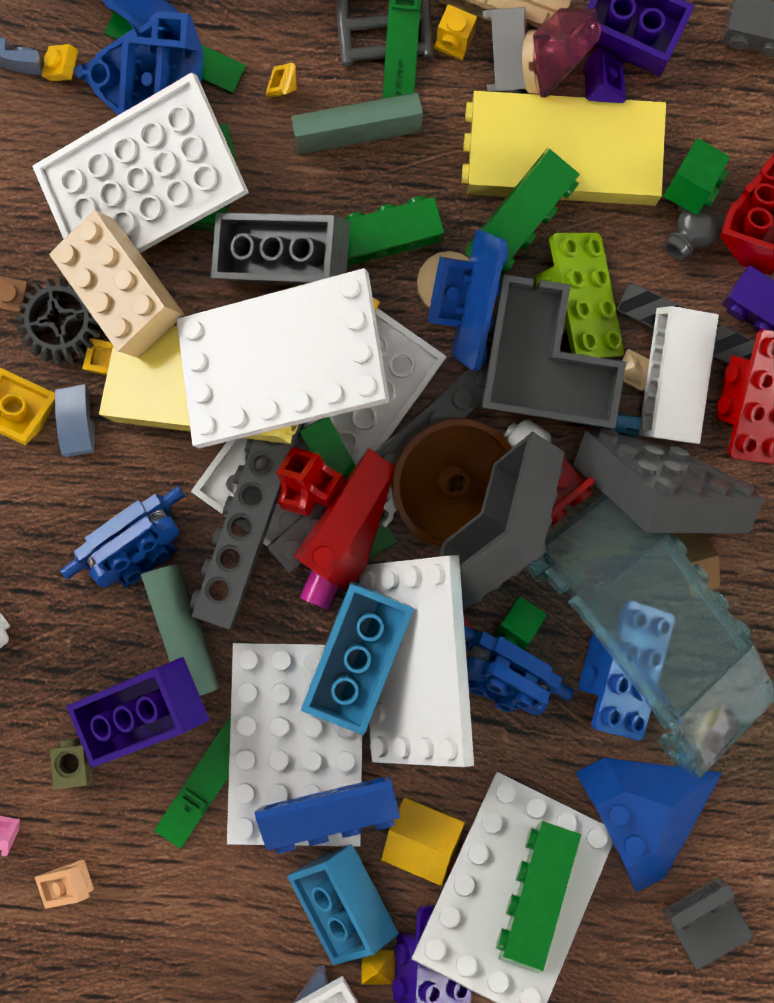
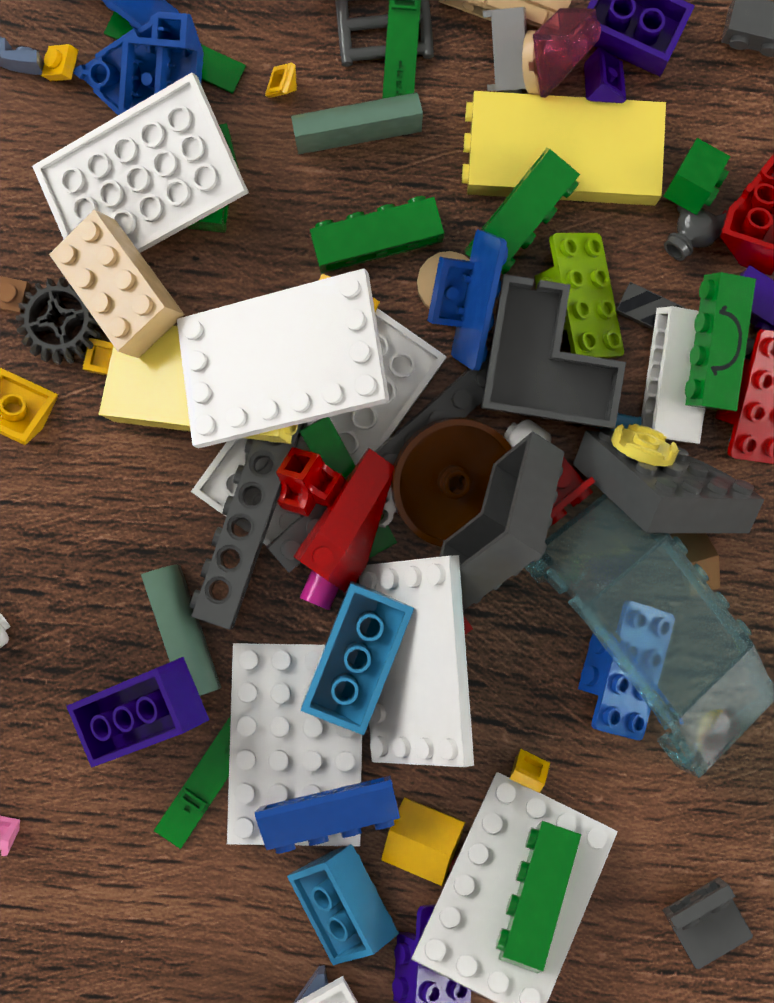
(63, 776): olive brick -> none
(65, 885): light nougat slope -> none
(73, 420): sand blue slope -> none
(129, 542): blue piece -> none
(279, 248): dark grey brick -> none
(379, 968): yellow slope -> none
(455, 32): yellow brick -> none
(510, 674): blue piece -> none
(520, 623): green brick -> none
(530, 770): none -> yellow plate
(635, 370): tan tile -> none
(644, 445): none -> light yellow tile
(646, 811): blue wedge -> none
(720, 341): none -> green brick

